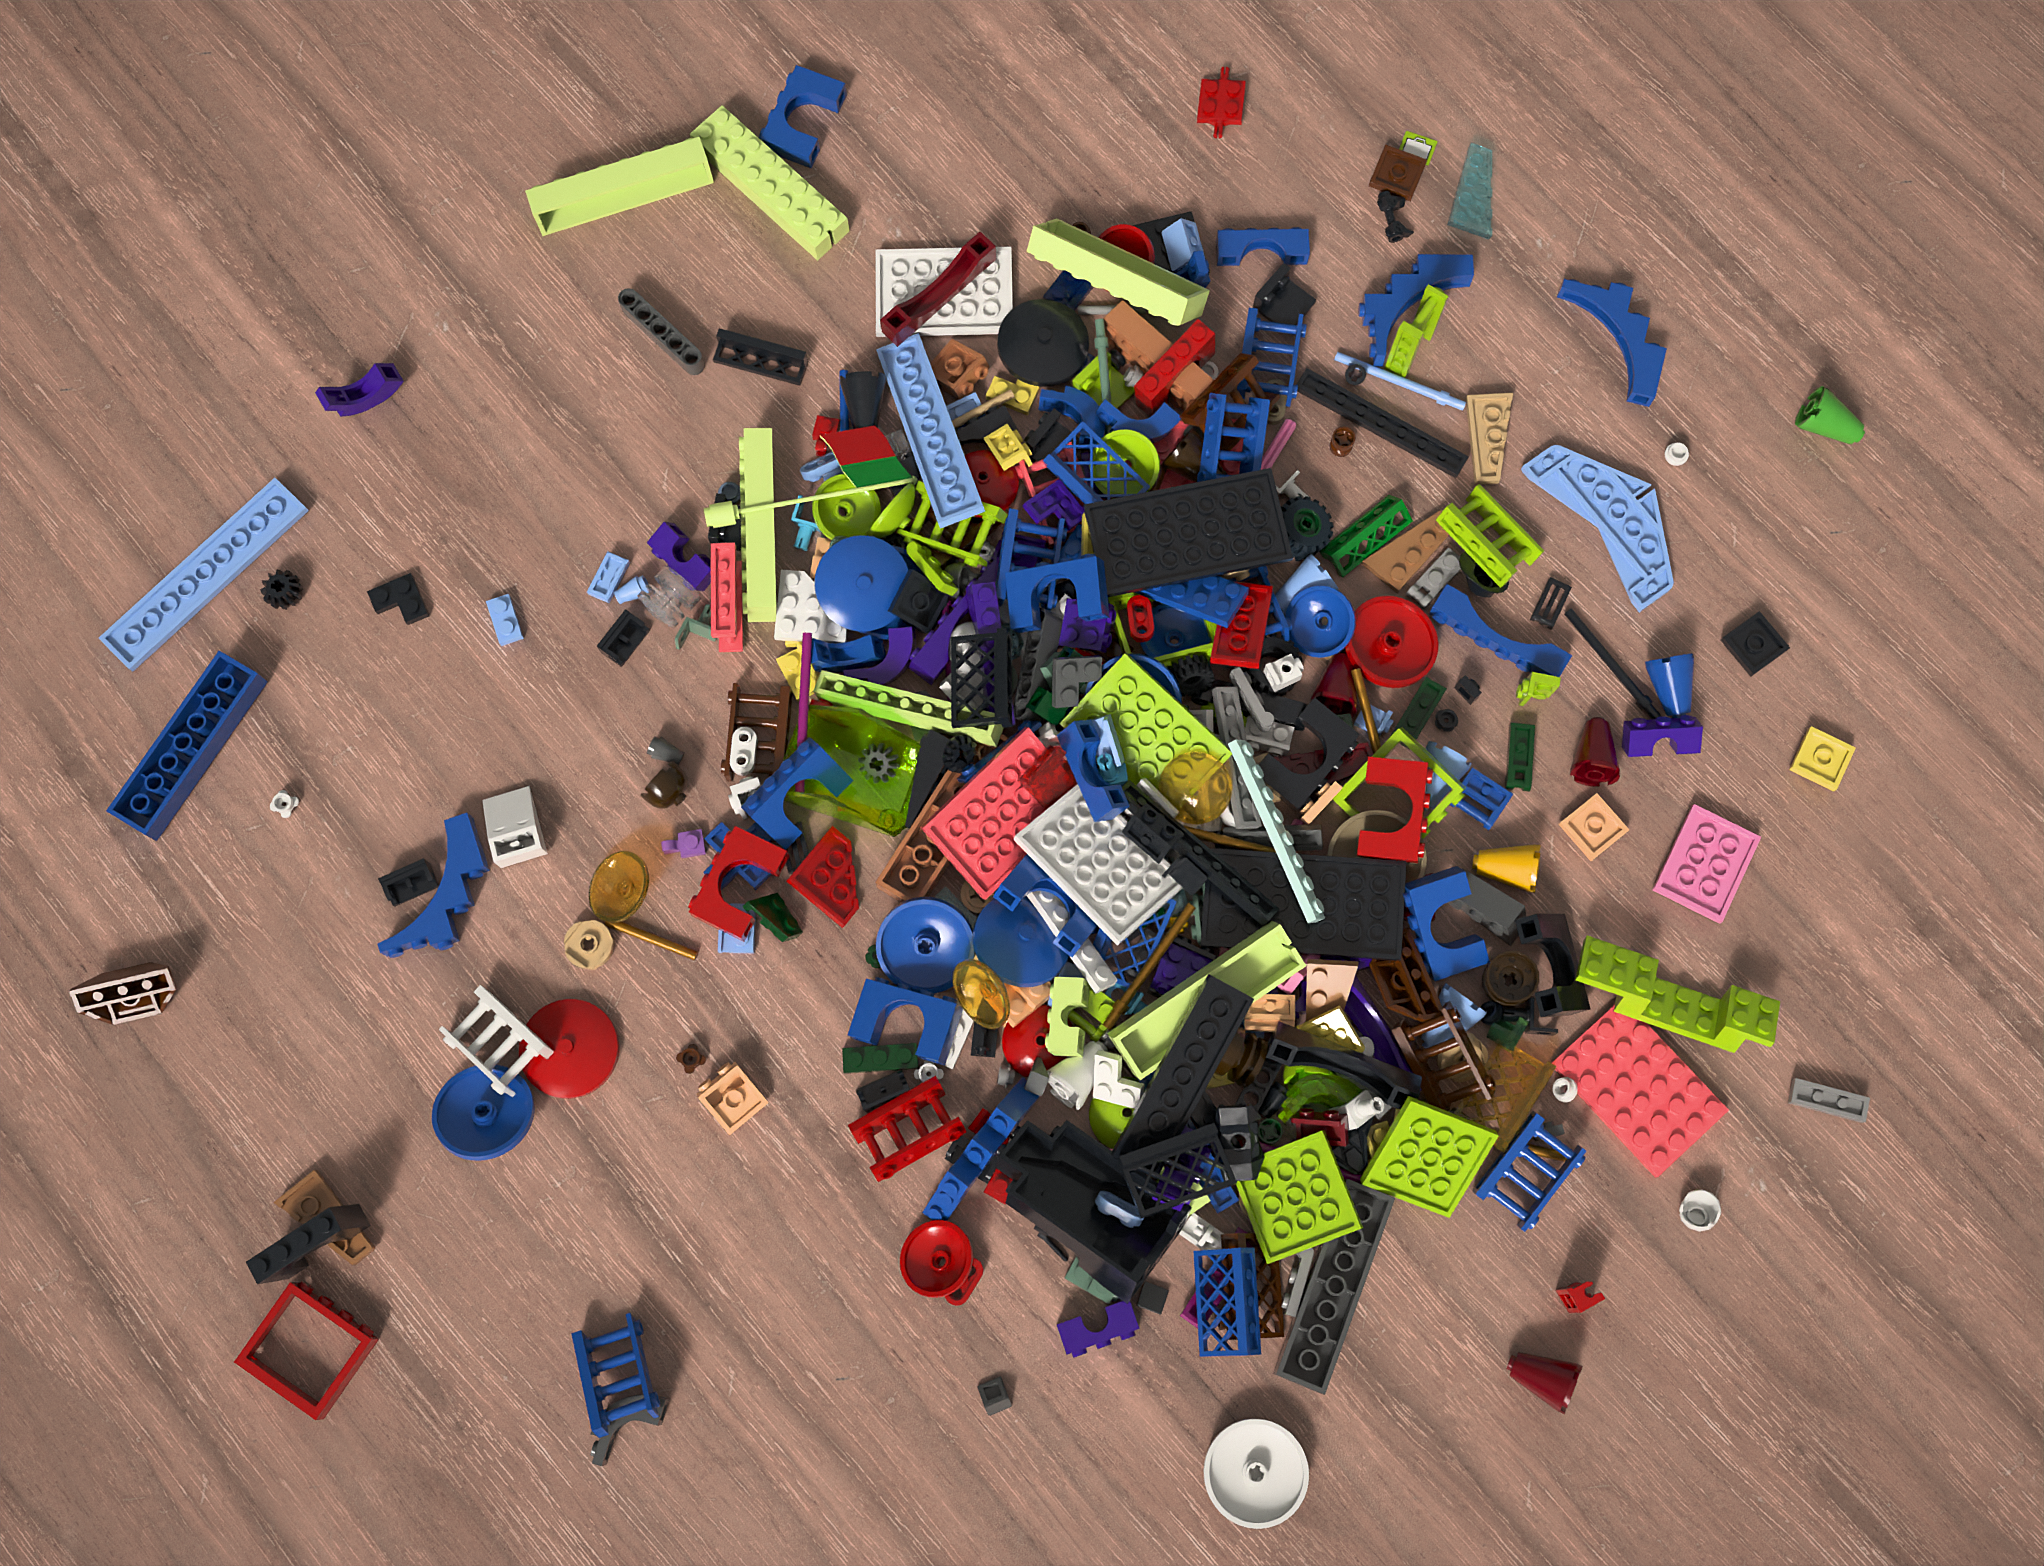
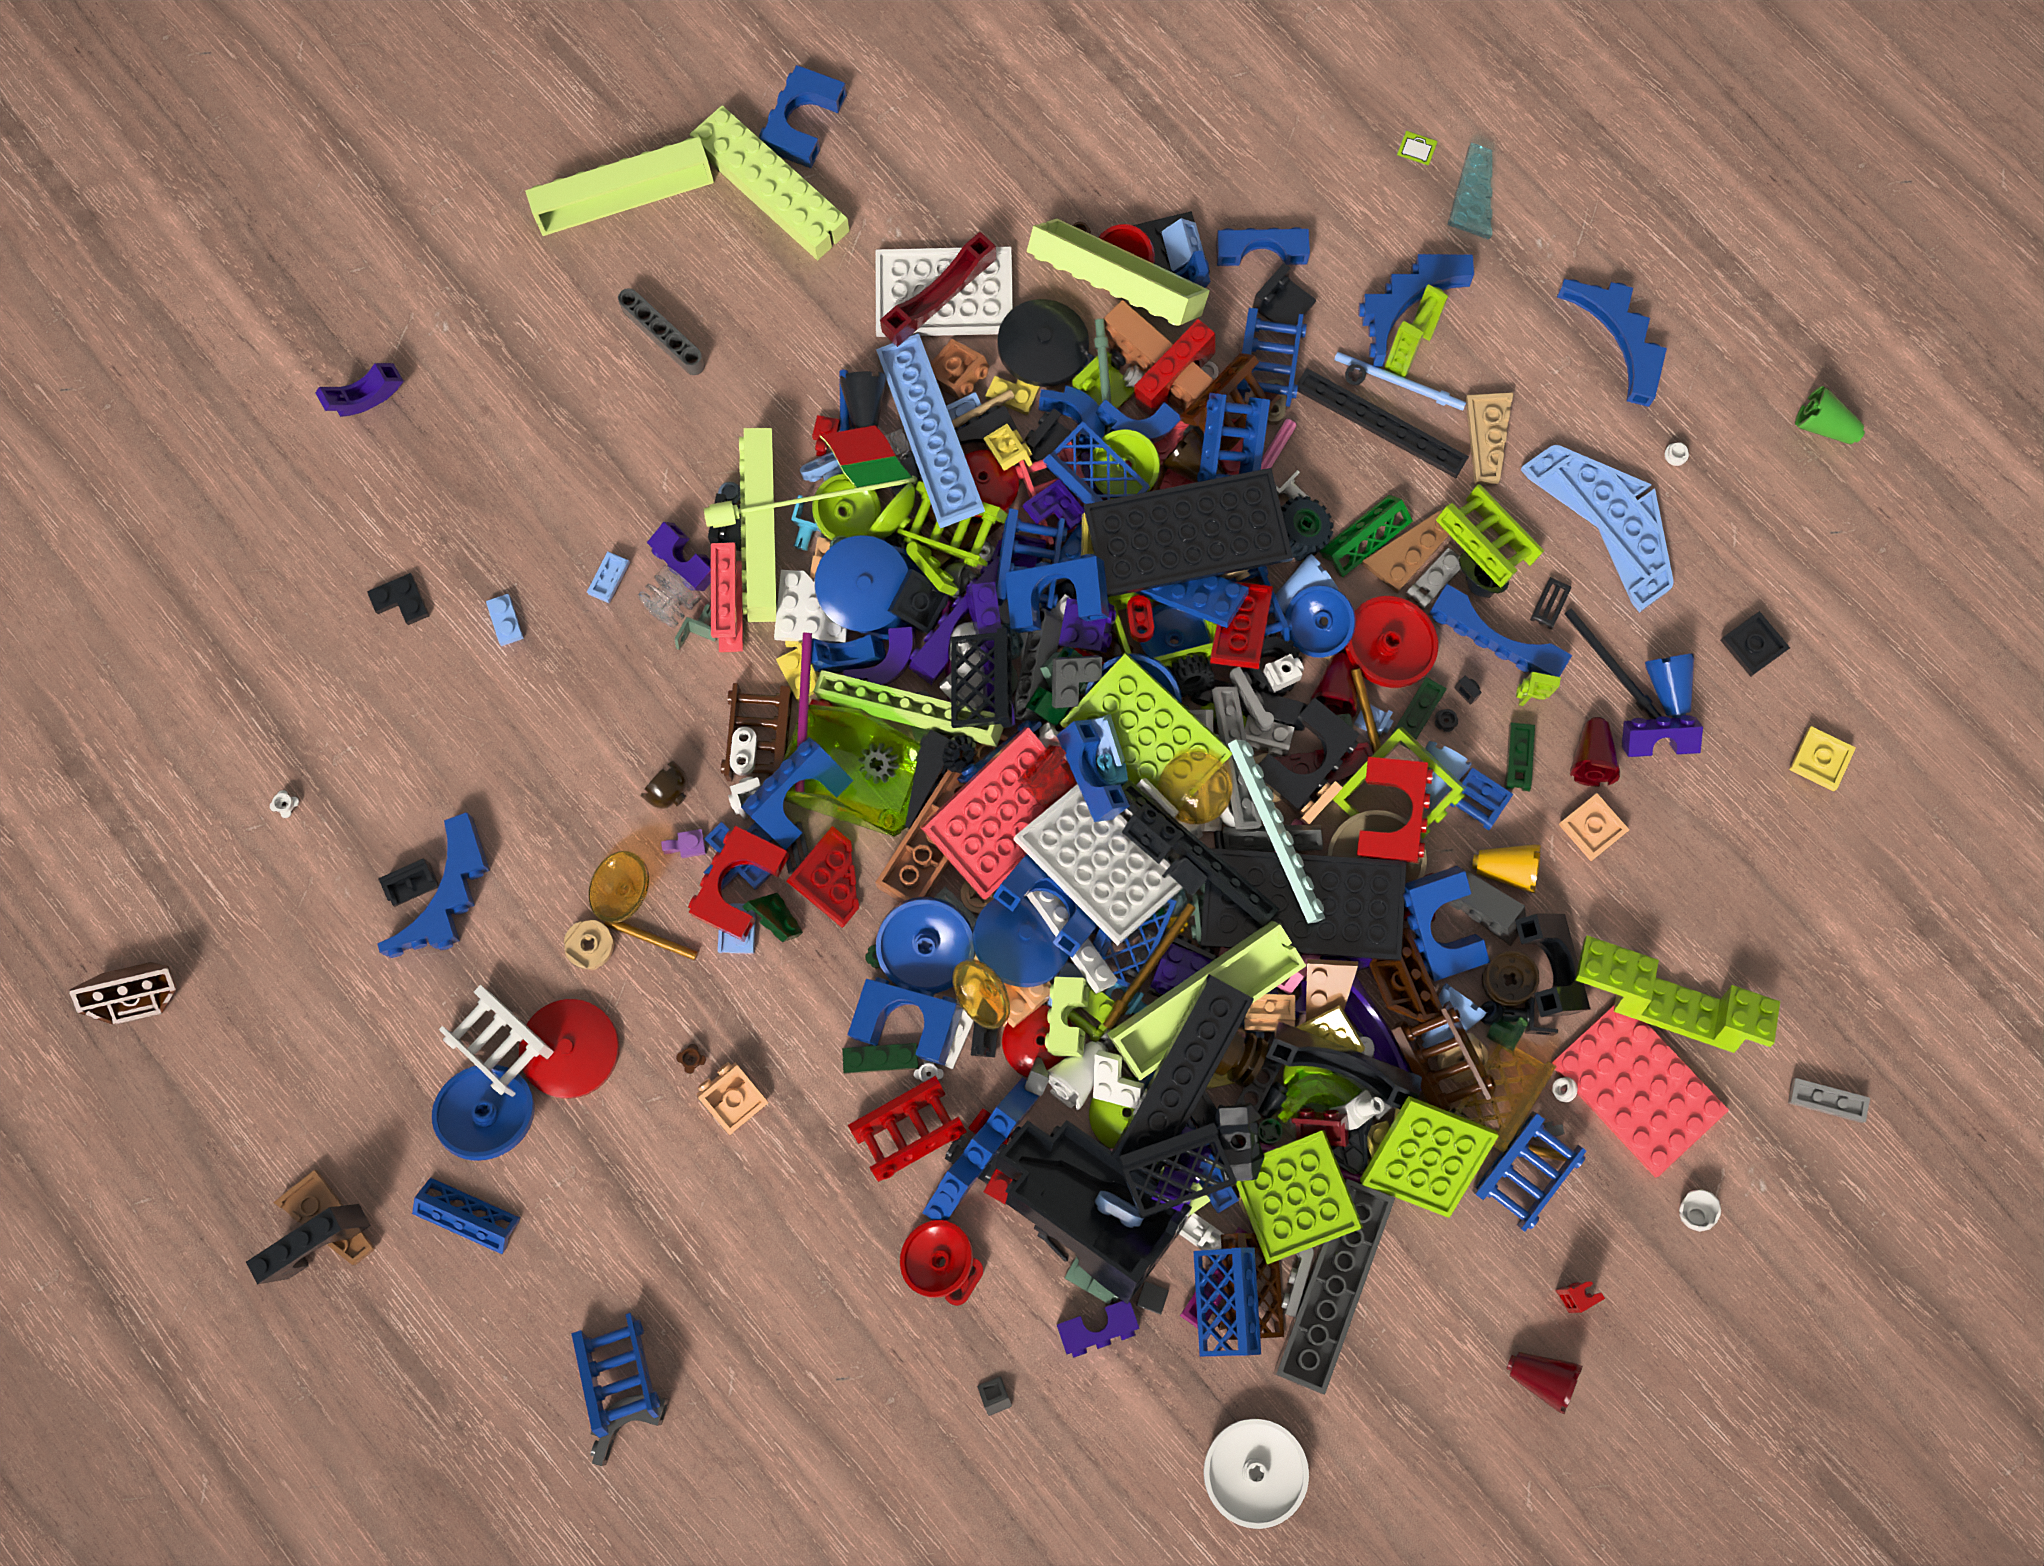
(187, 746): blue brick -> none
(203, 574): light blue plate -> none
(276, 583): black gear -> none
(282, 1386): red window -> none
(461, 1219): none -> blue fence
(513, 827): white slope -> none
(623, 638): black hinge -> none
(631, 589): light blue cone -> none
(663, 750): dark grey cone -> none
(763, 349): black fence -> none
(882, 1090): black hinge -> none
(1005, 1075): light grey plate -> none
(1068, 290): clear blue plate -> none
(1104, 309): light grey bar -> none
(1221, 102): red plate -> none
(1228, 841): pearl gold bar -> none
(1343, 436): reddish brown wheel -> none
(1388, 204): black piece -> none
(1398, 172): reddish brown plate -> none
(1706, 863): bright pink plate -> none

